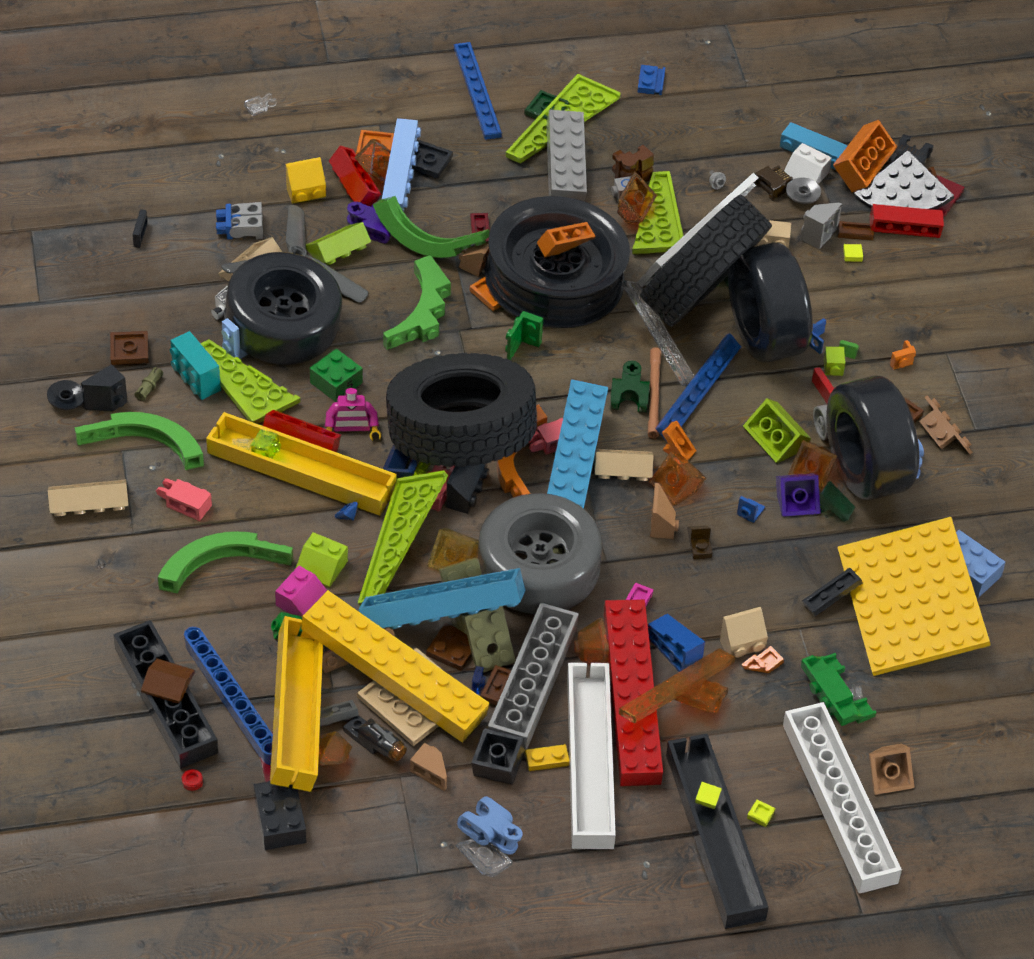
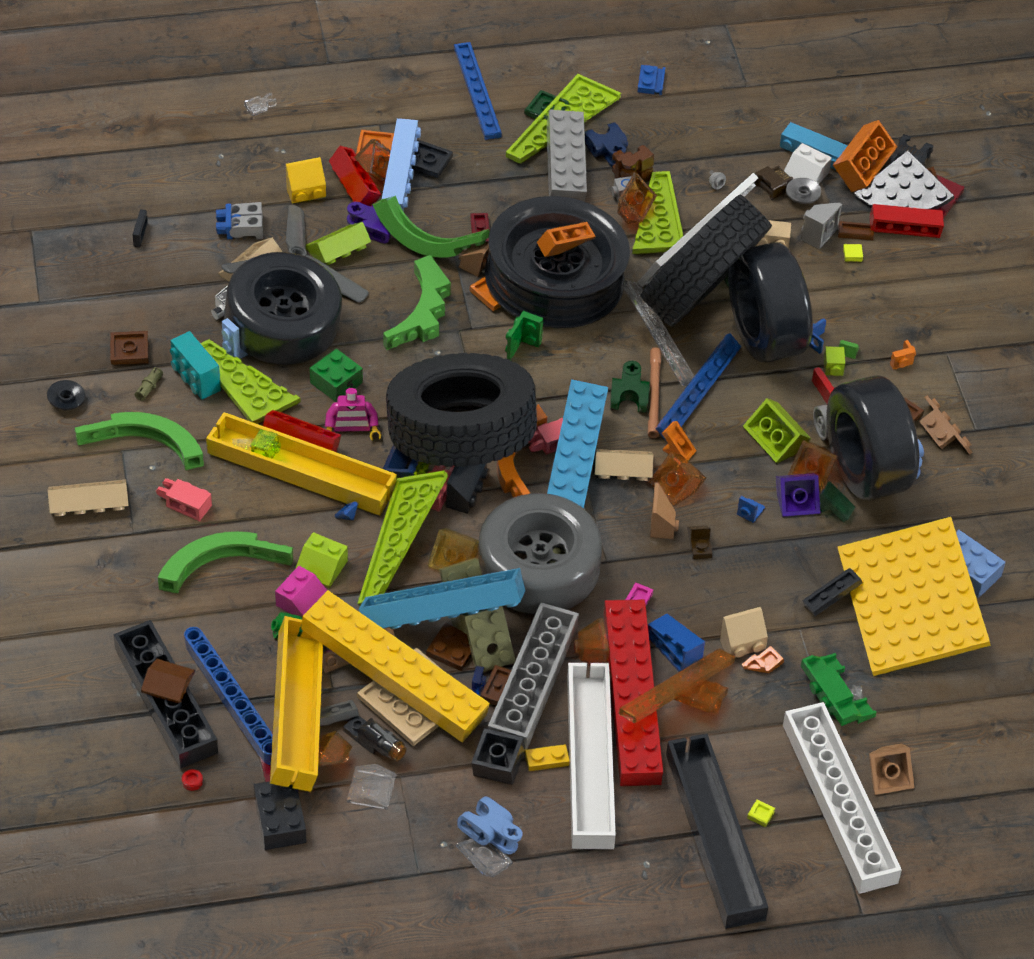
(104, 390): black slope -> none
(371, 786): none -> clear slope
(429, 766): medium nougat slope -> none
(606, 143): none -> dark blue piece
(708, 795): neon yellow tile -> none

